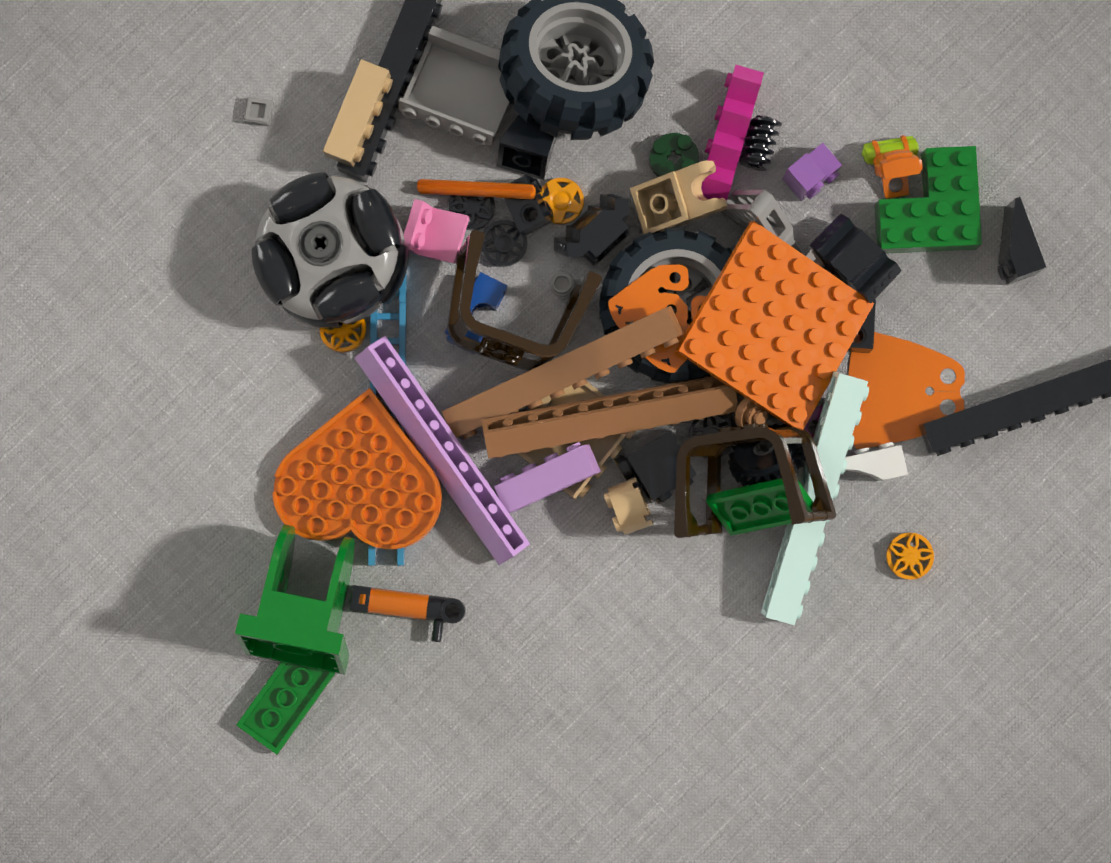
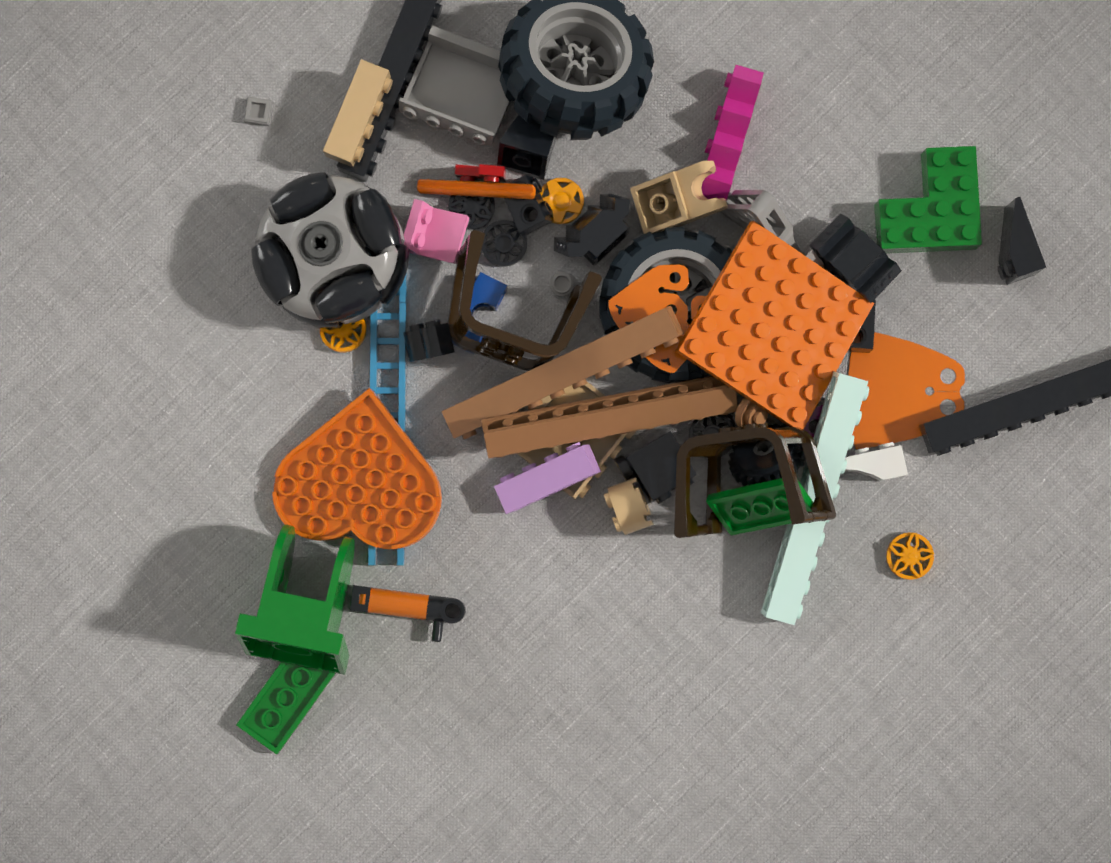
(428, 341): none -> black brick
(442, 450): lavender brick -> none
(487, 172): none -> red plate
(670, 143): dark green plate -> none
(758, 142): black piece -> none
(811, 171): medium lavender brick -> none
(893, 160): orange piece -> none

